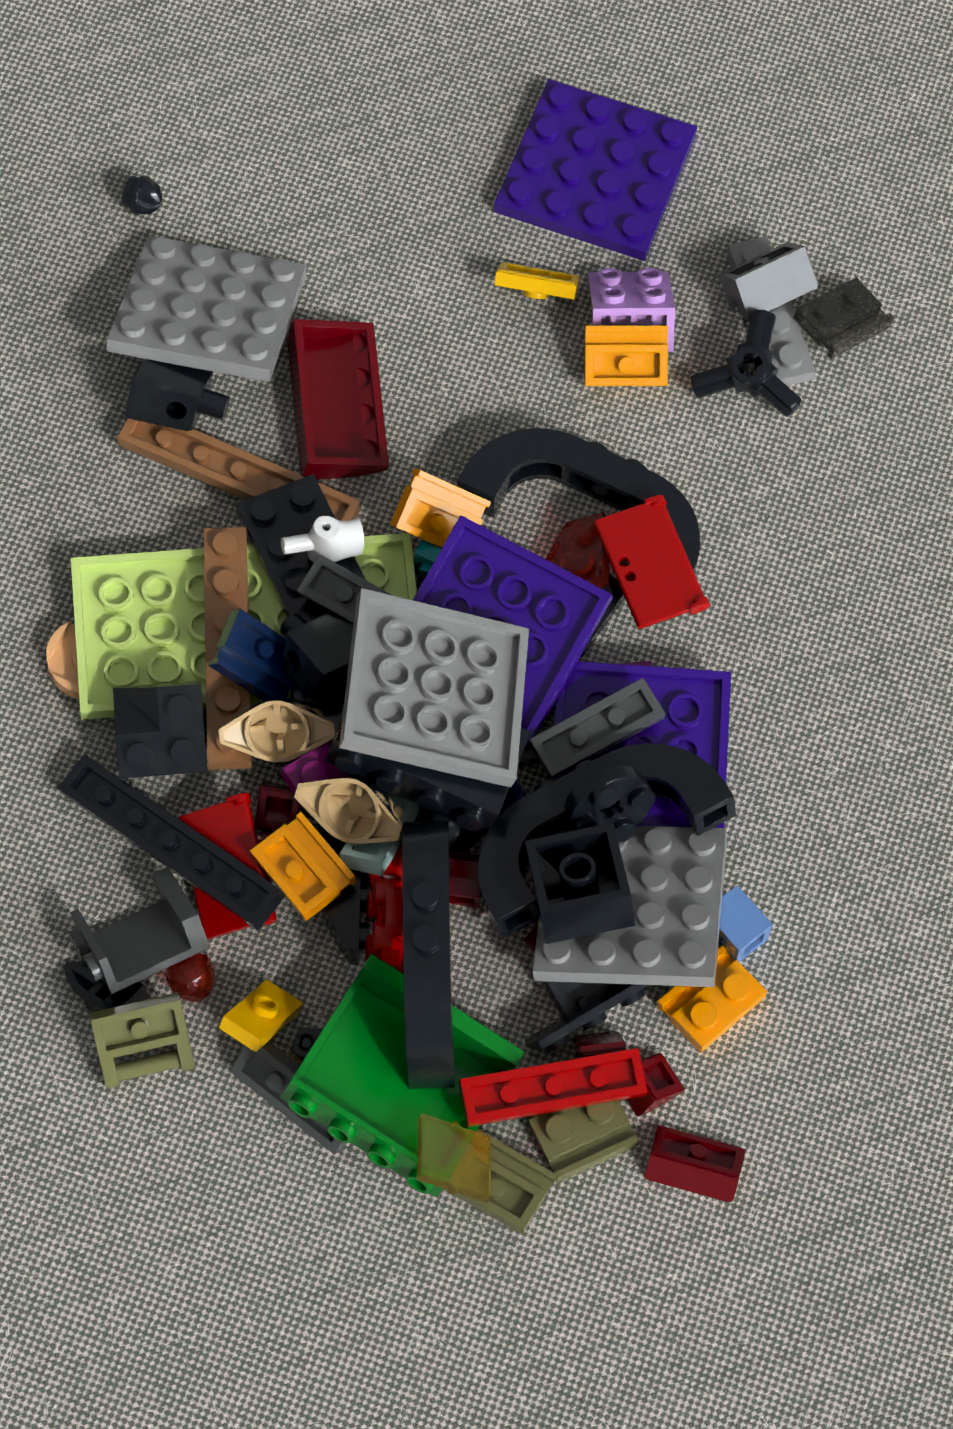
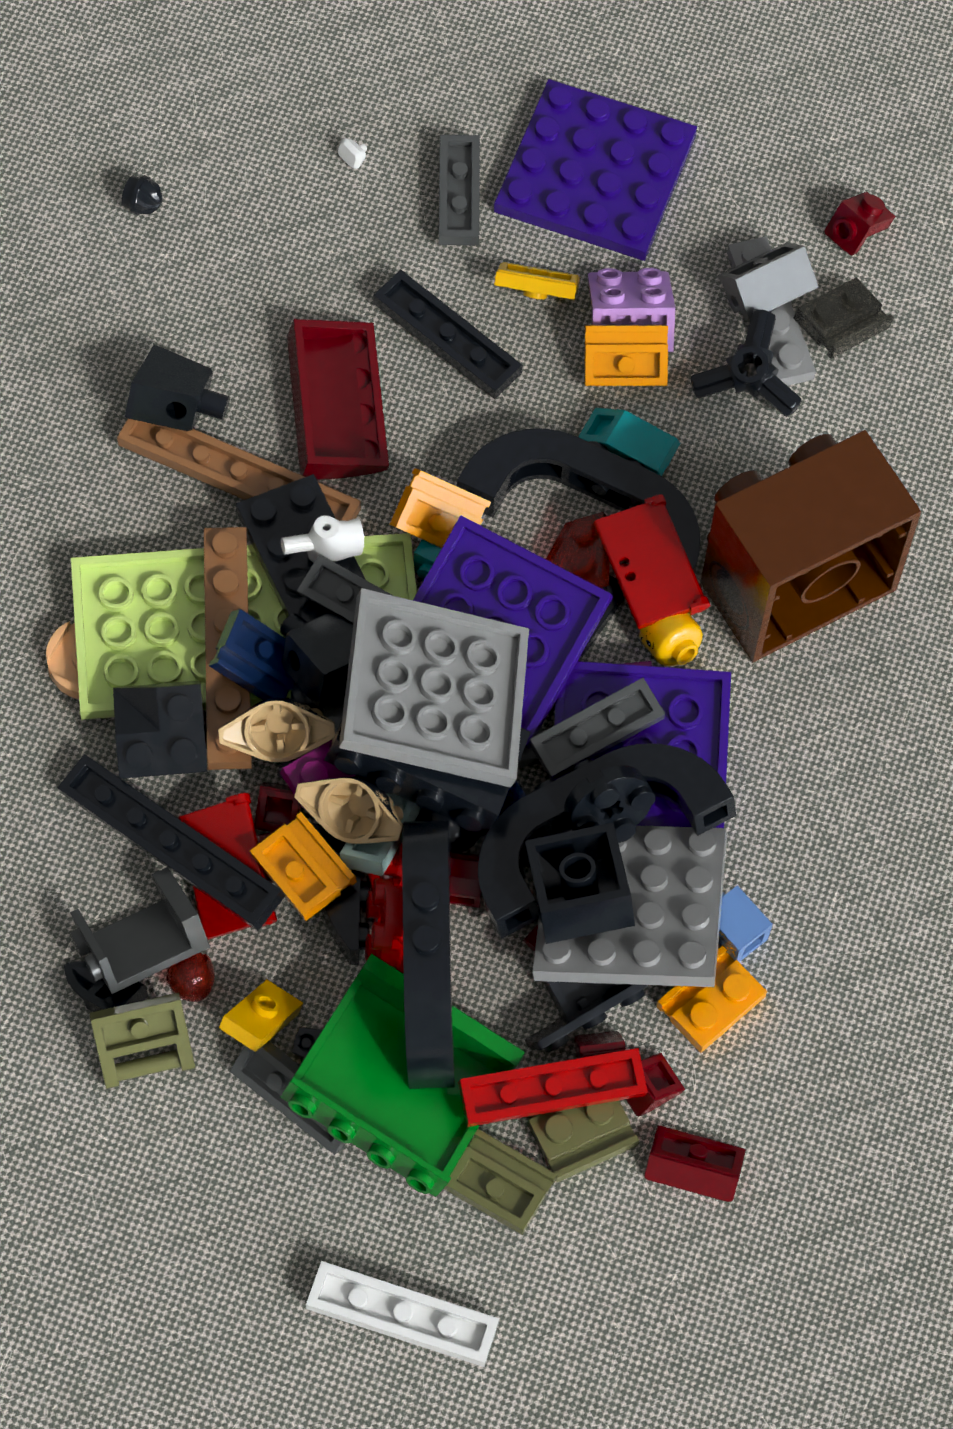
(207, 308): light grey plate -> none
(352, 152): none -> white rock
(402, 1313): none -> white plate
(447, 334): none -> black plate
(454, 1158): clear yellow piece -> none
(459, 190): none -> dark grey plate
(631, 438): none -> teal slope
(672, 639): none -> yellow head
(807, 542): none -> reddish brown brick
(858, 219): none -> dark red bracket

